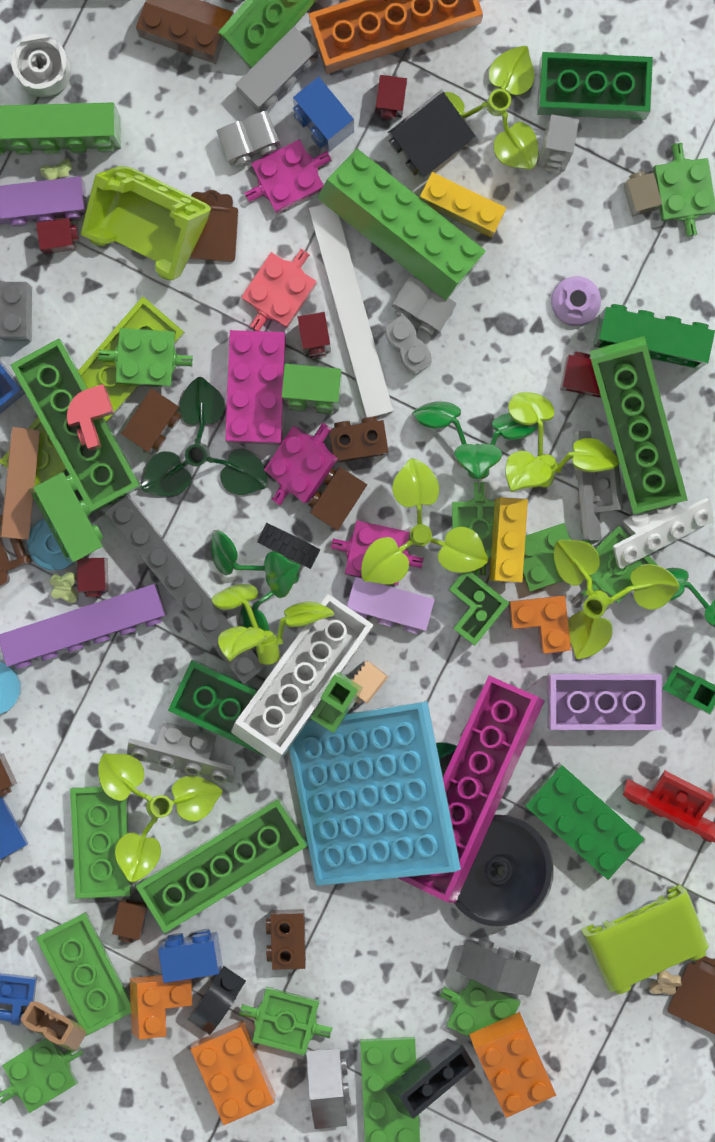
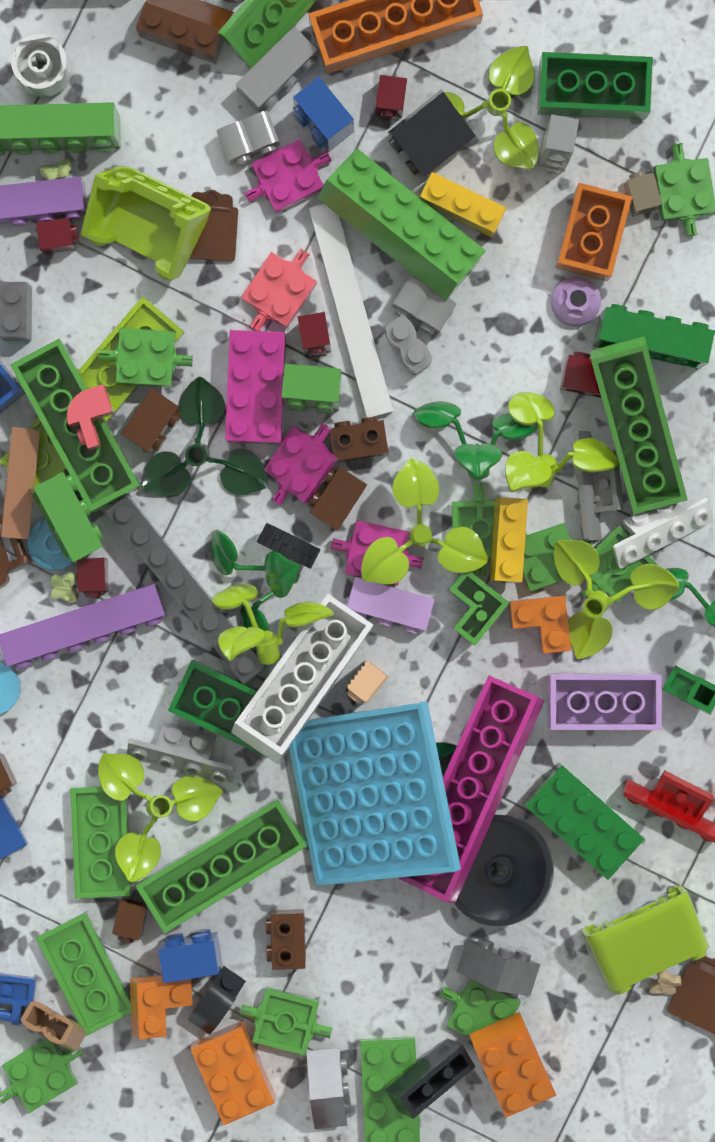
(336, 702): bright green brick -> none
(593, 232): none -> orange brick

